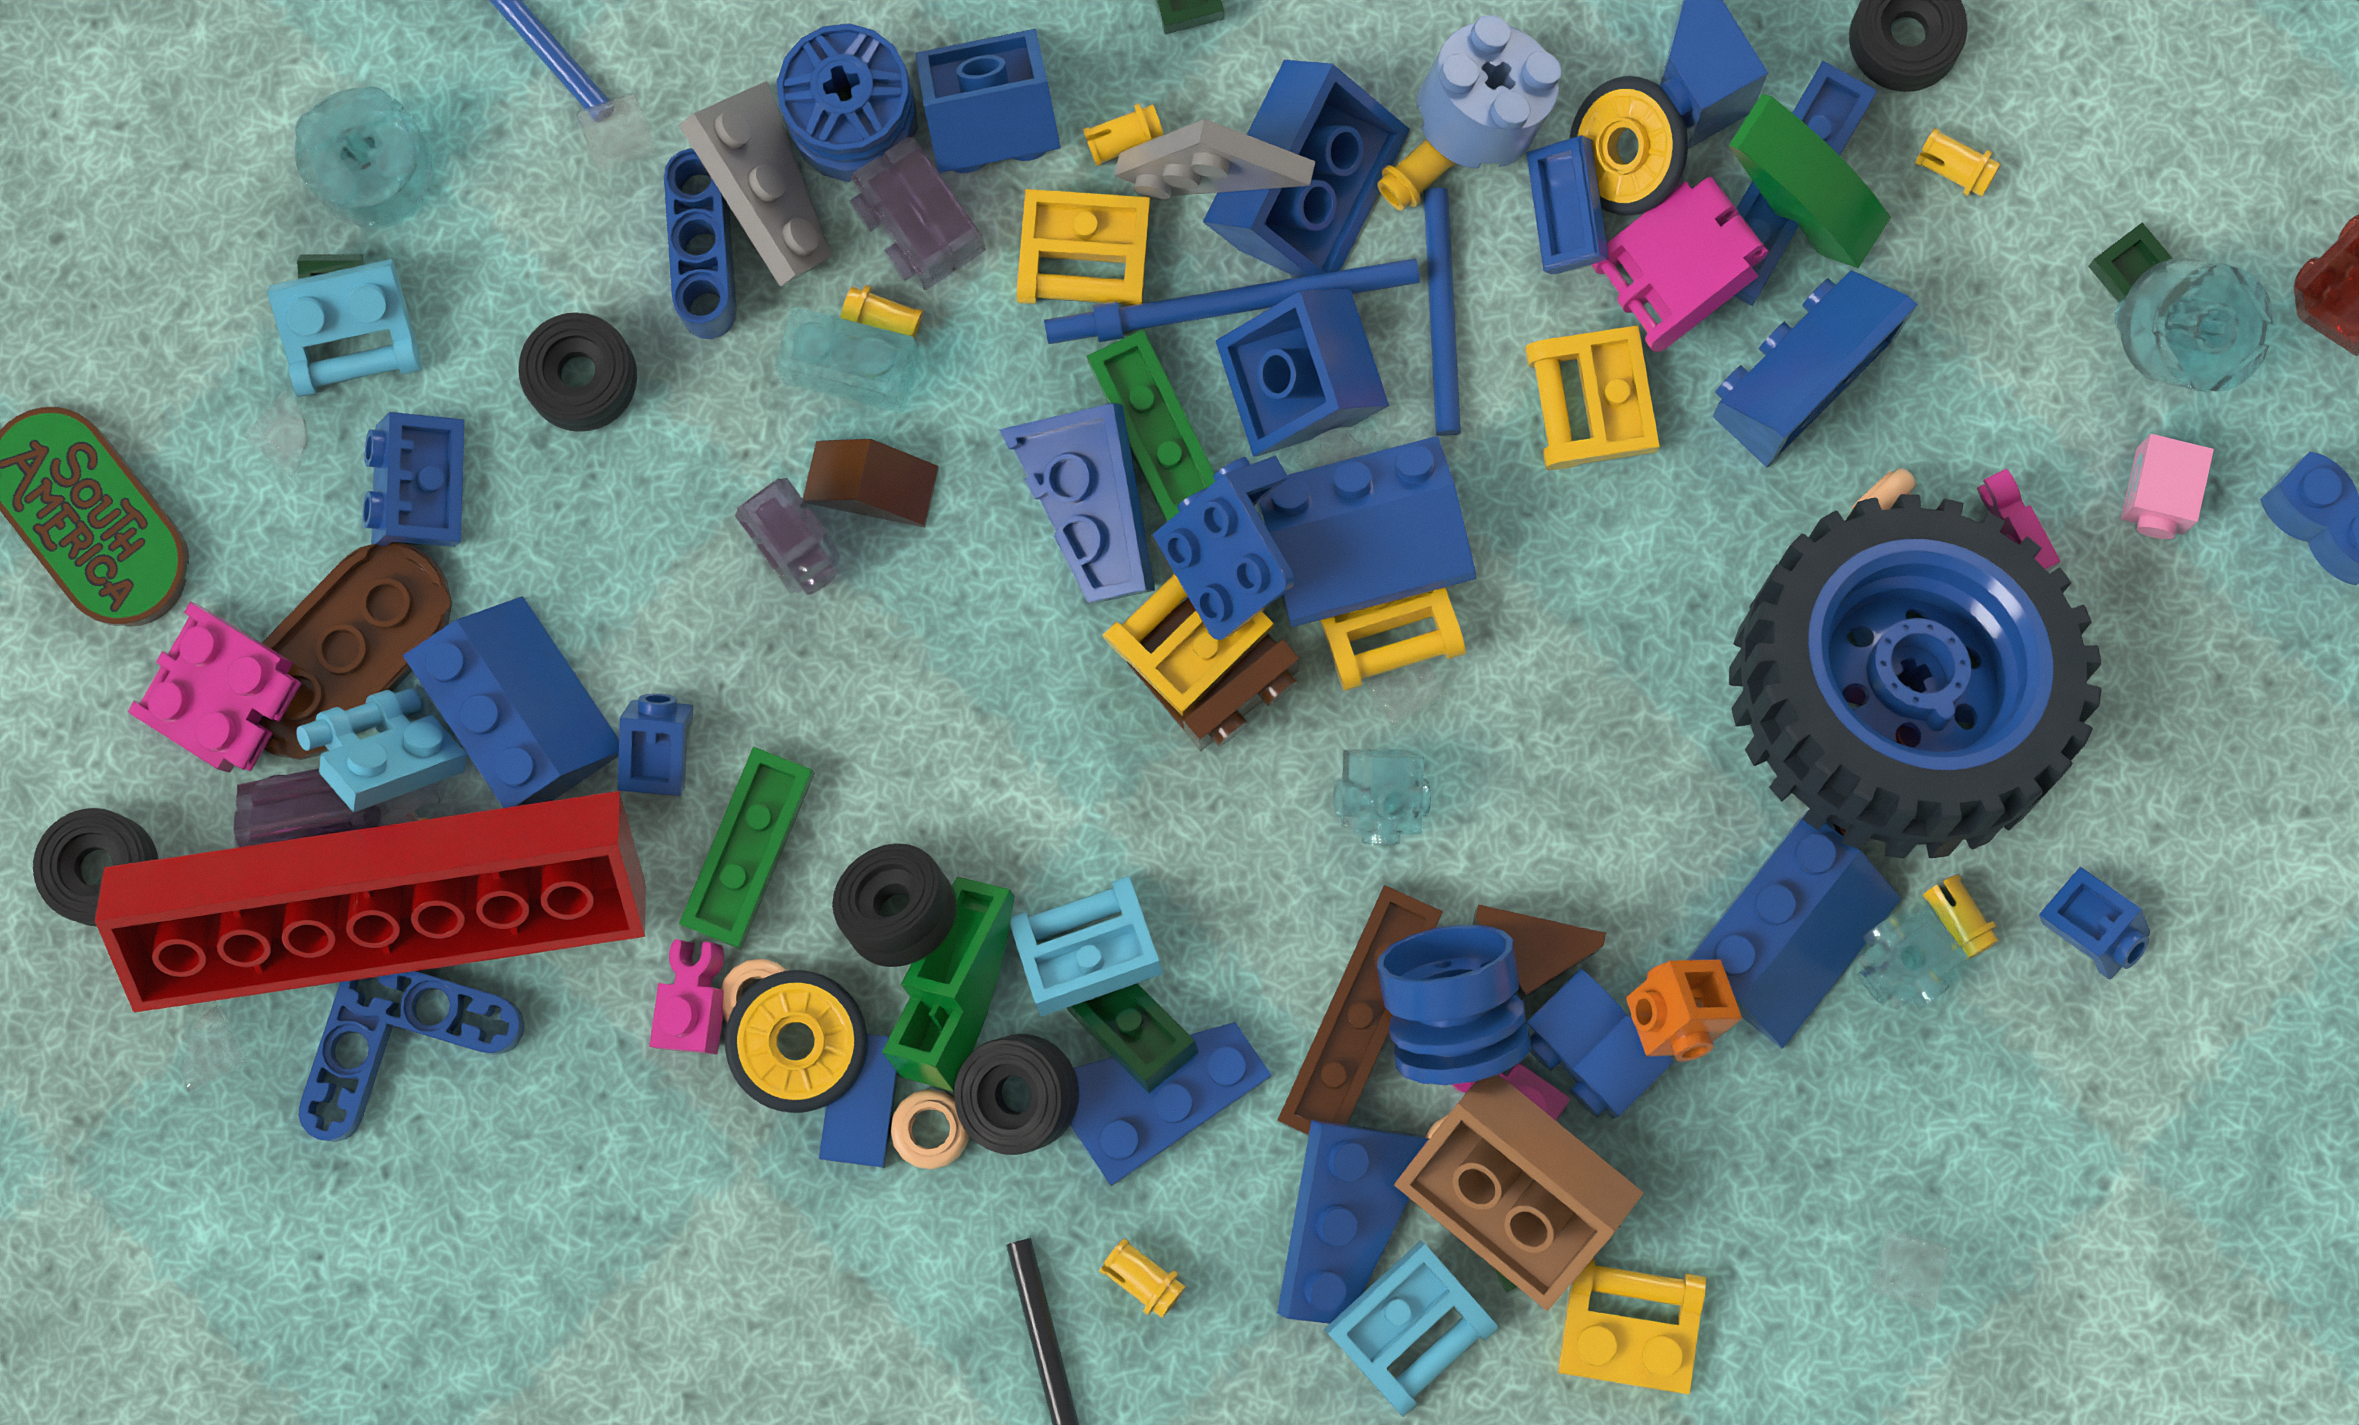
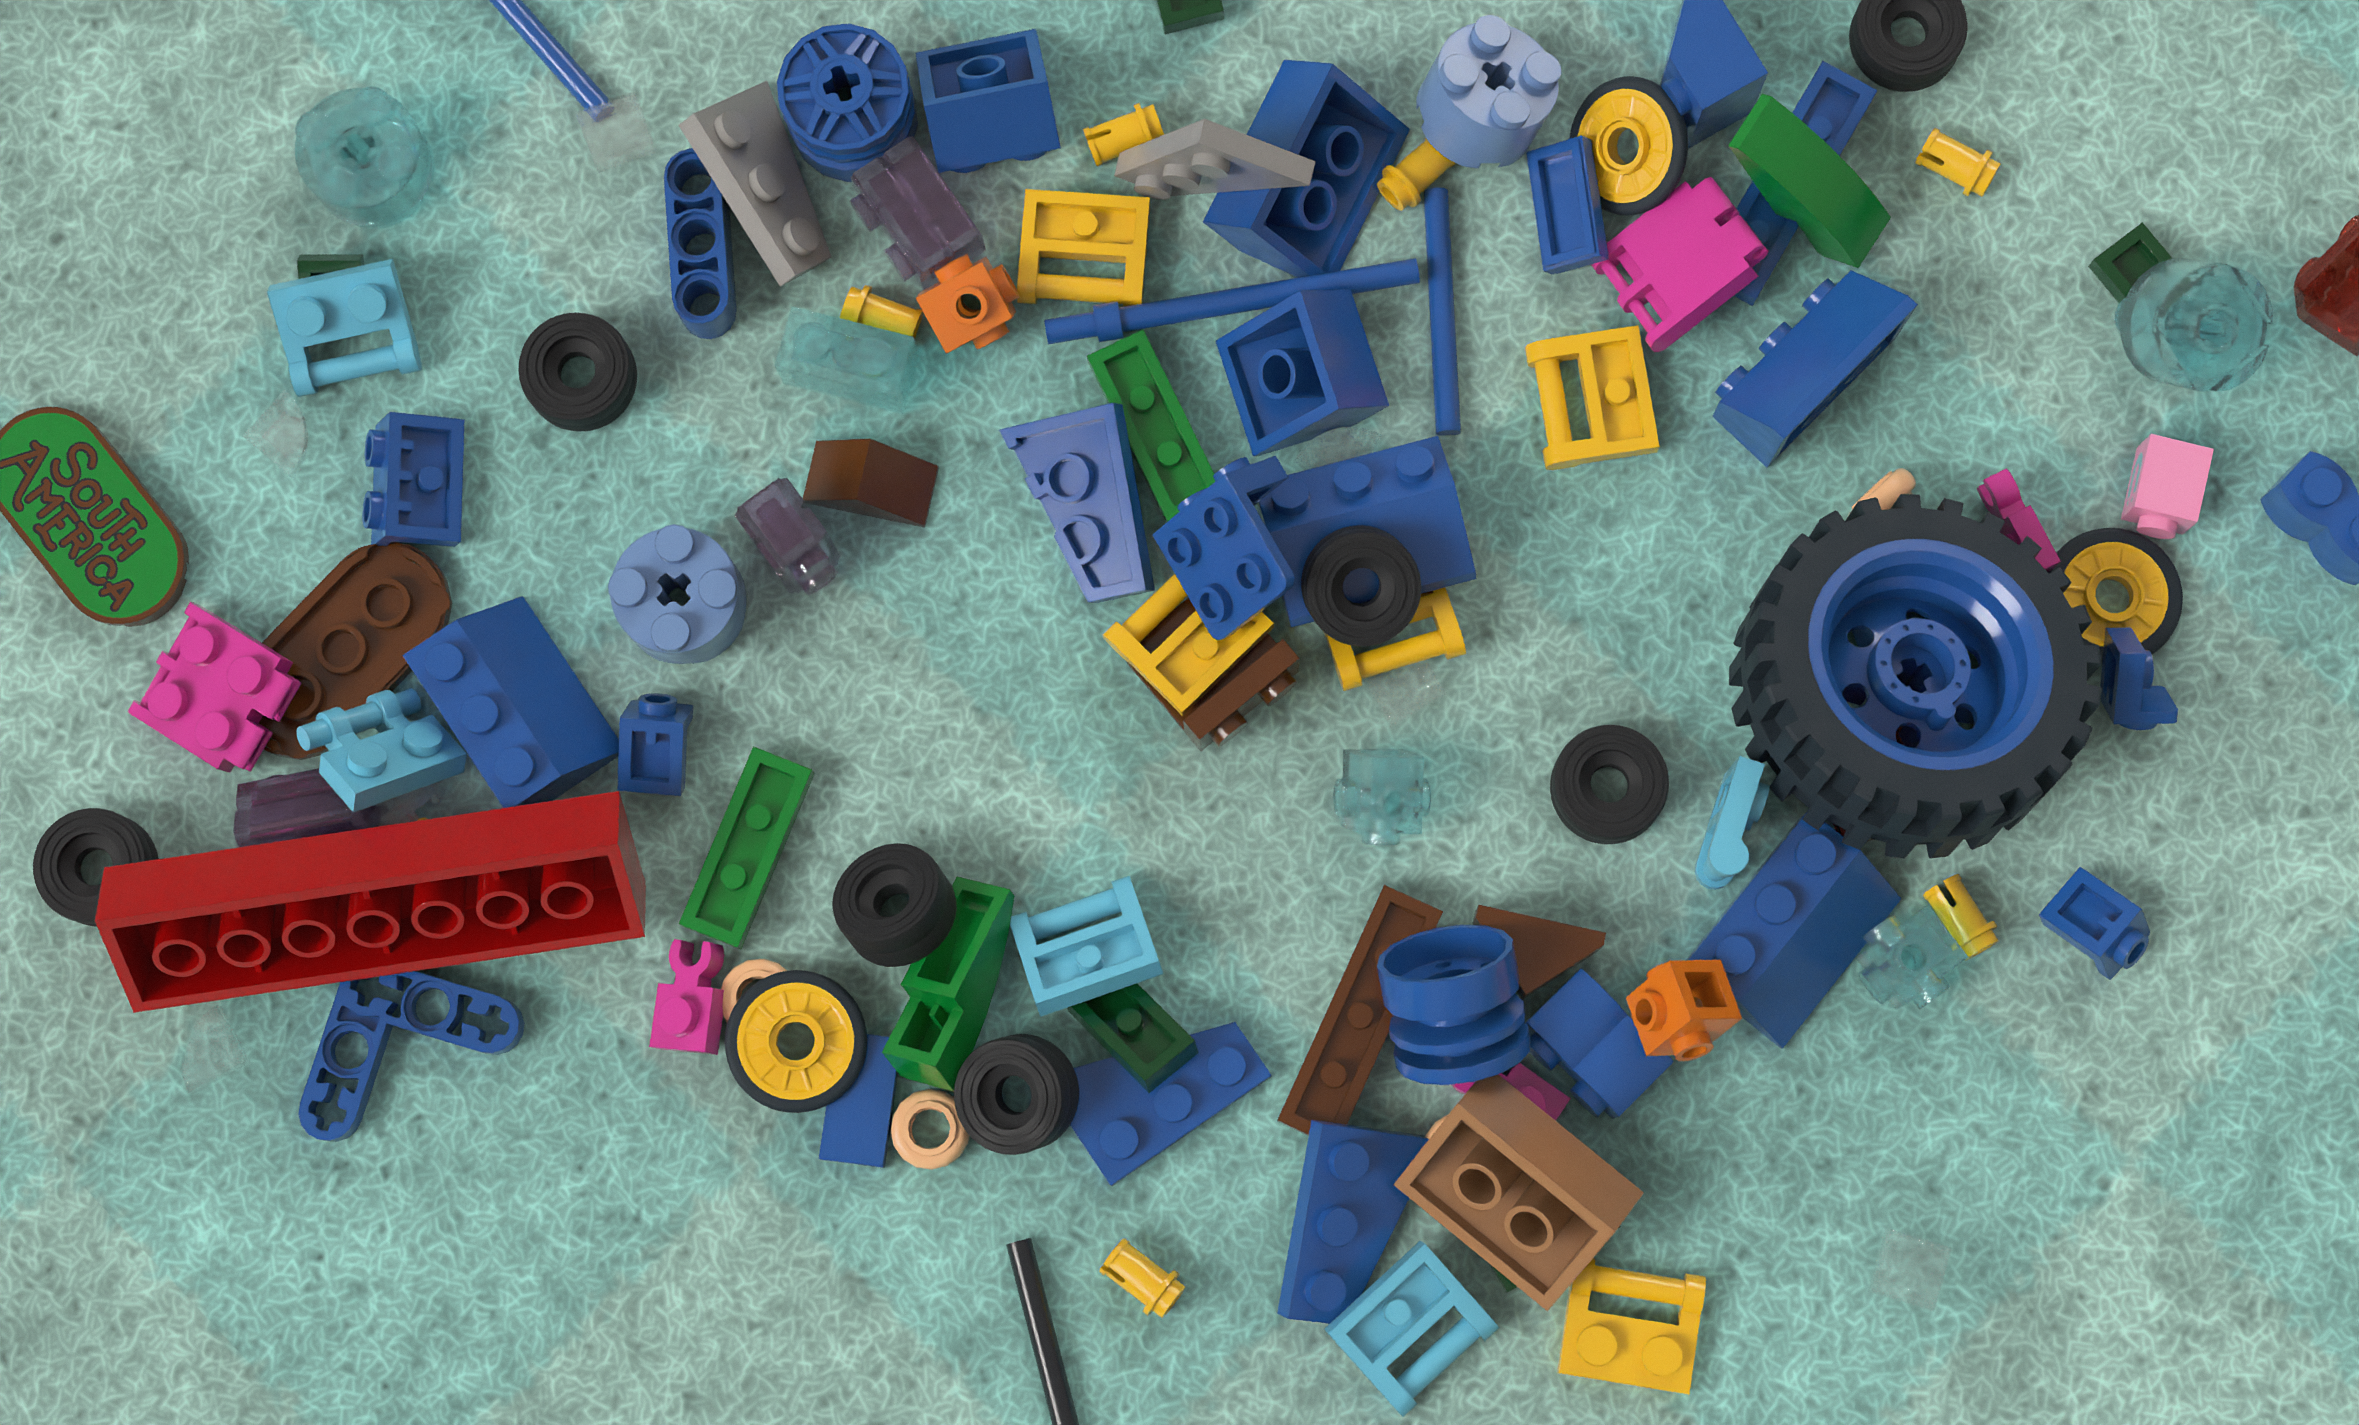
(694, 564): none -> medium blue brick
(950, 316): none -> orange brick
(1369, 621): none -> black tyre
(1631, 755): none -> black tyre
(1735, 809): none -> medium azure plate
(2128, 684): none -> blue bracket
(2136, 564): none -> yellow wheel

